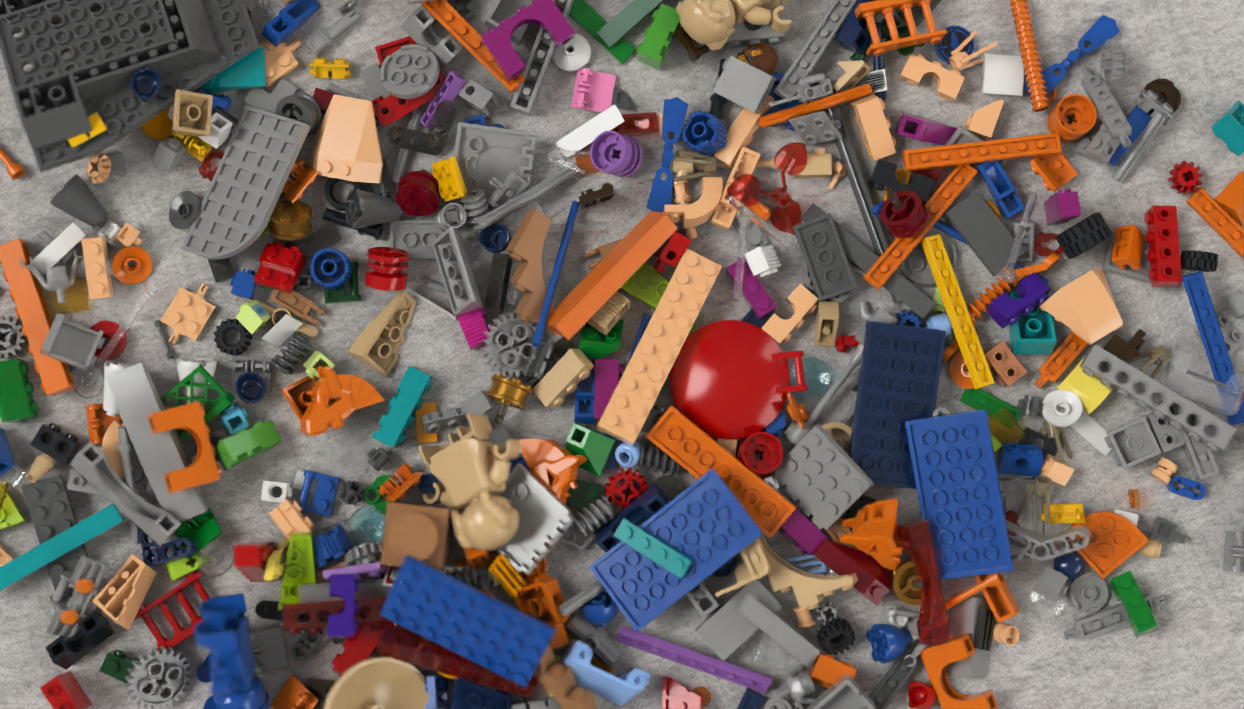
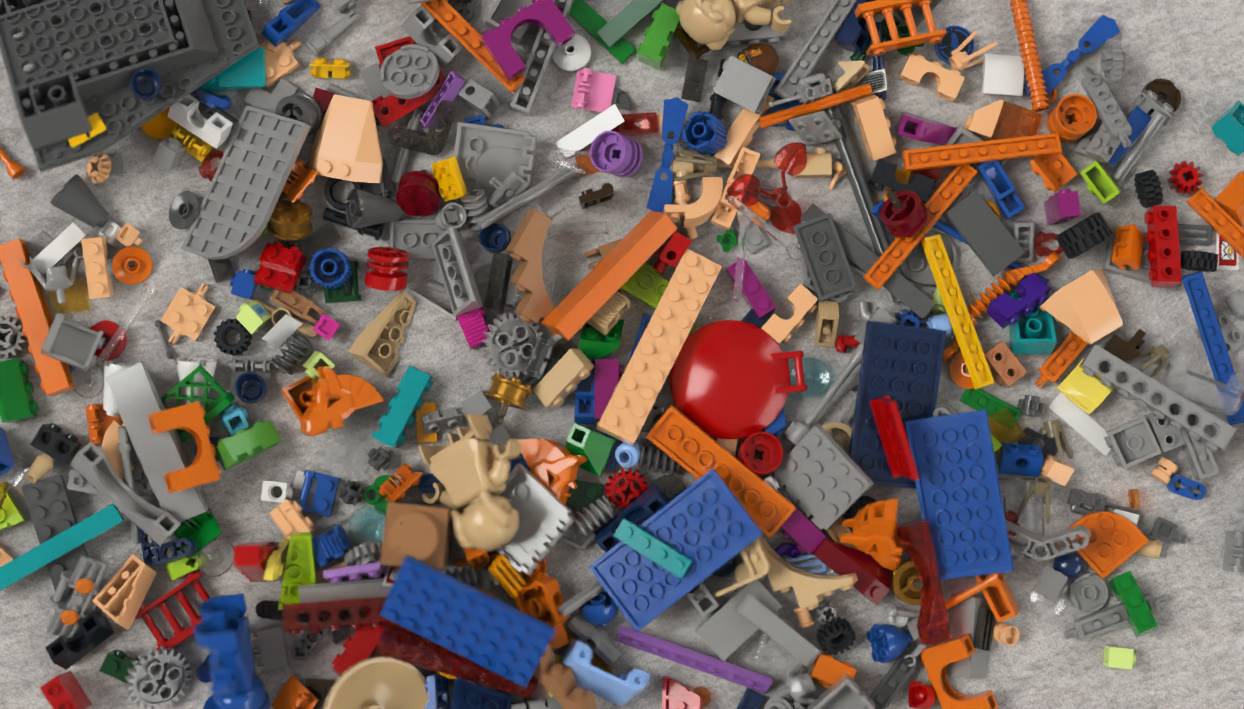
(192, 113): tan slope -> none
(326, 327): none -> dark pink tile
(343, 624): dark purple arch -> none
(555, 274): blue piece -> none
(694, 80): none -> clear smoke slope
(722, 240): none -> green plate
(763, 261): white brick -> none
(788, 550): none -> dark purple arm
(796, 411): orange plate -> none
(893, 438): none -> red fence
(1008, 274): clear piece -> none
(1016, 122): none -> clear orange slope
(1062, 400): white dish -> none
(1065, 513): yellow hinge -> none
(1097, 502): none -> flat silver piece
(1100, 182): none -> lime brick
(1119, 657): none -> yellowish green brick
(1148, 188): none -> black tyre
(1208, 235): none -> dark grey tile
(1227, 257): none -> sticker

